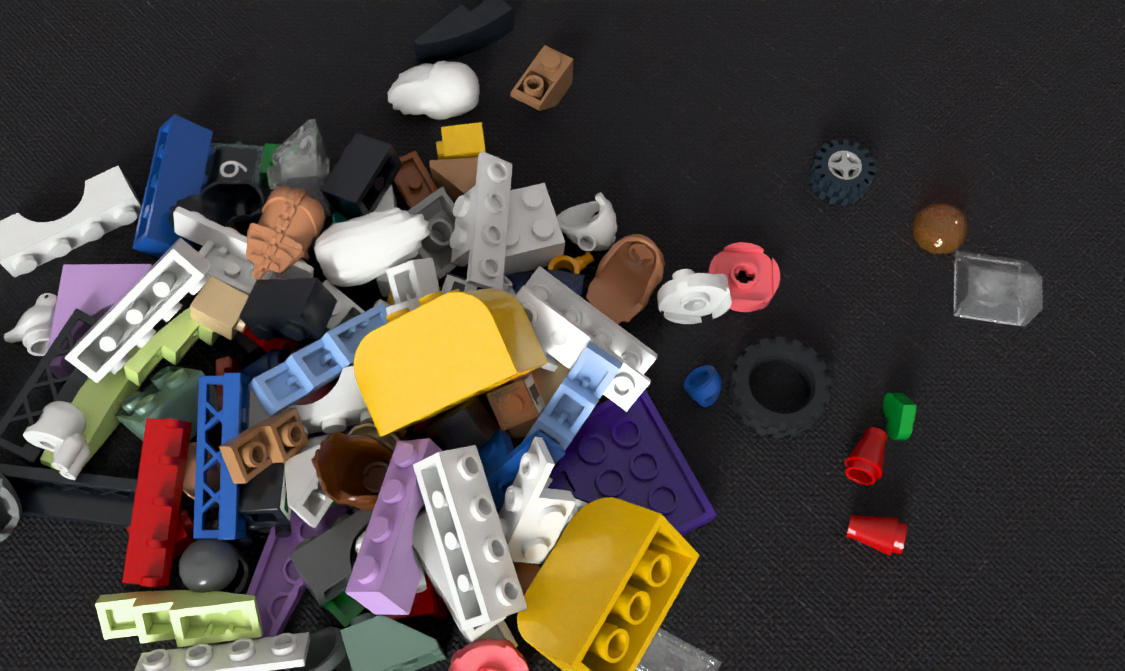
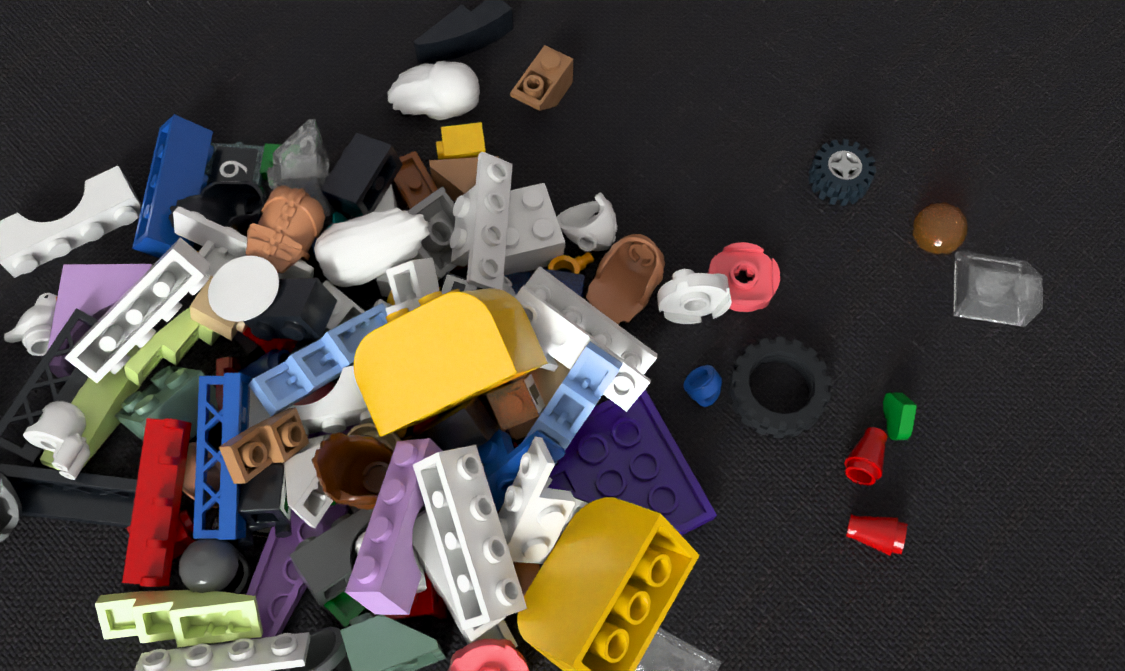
(243, 288): none -> white sticker

